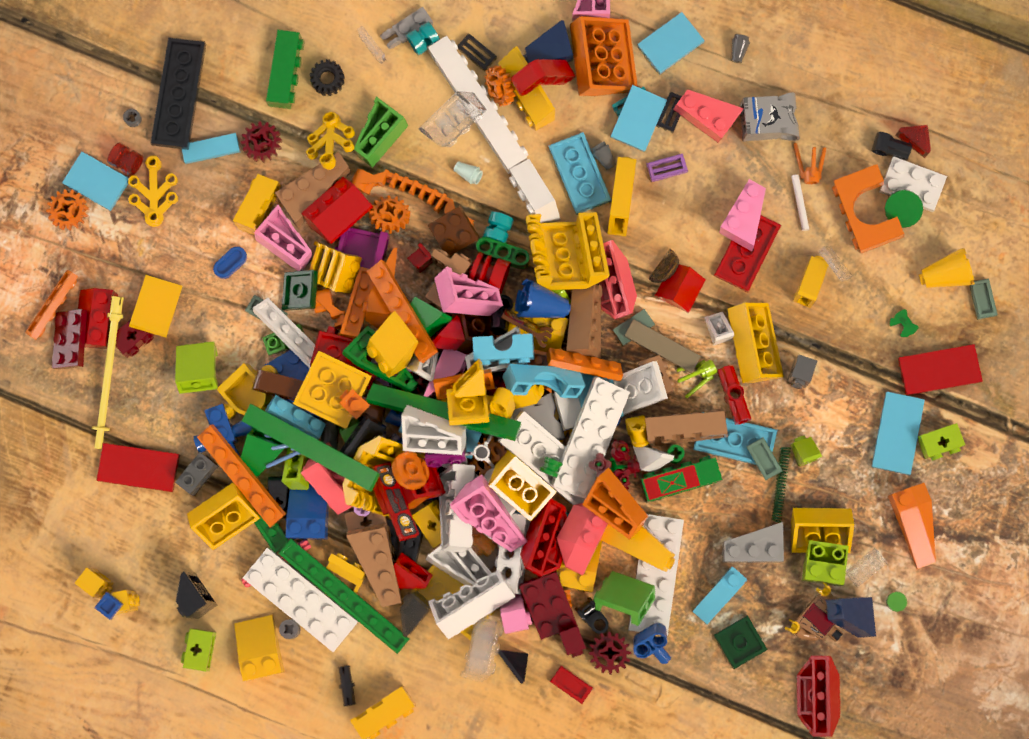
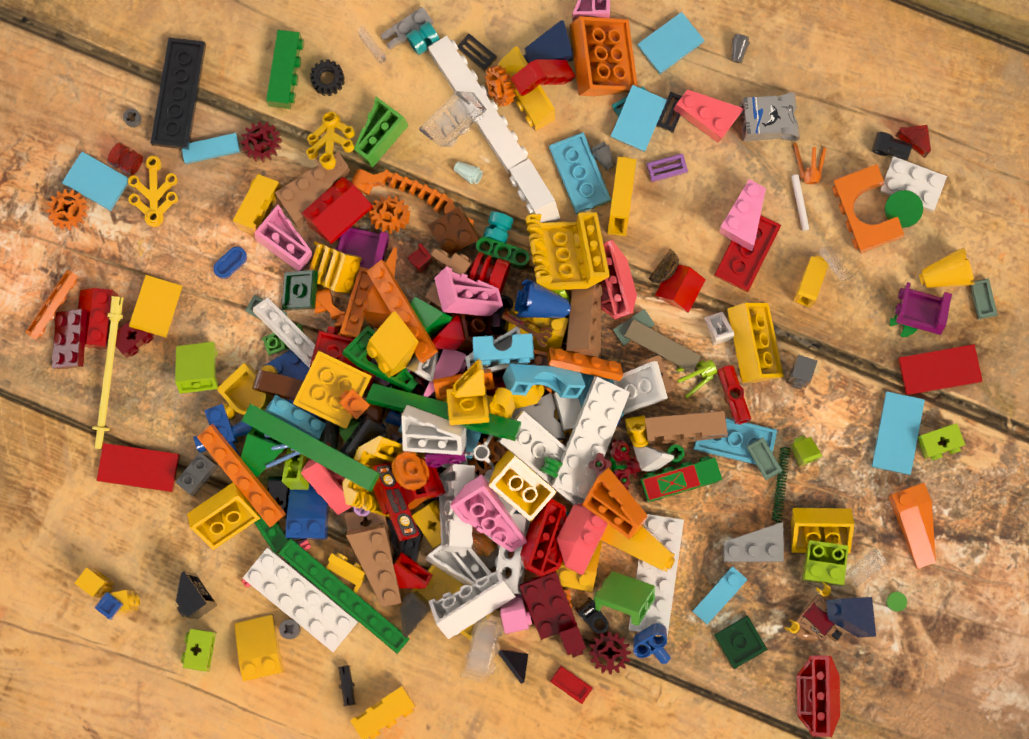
(922, 310): none -> magenta panel

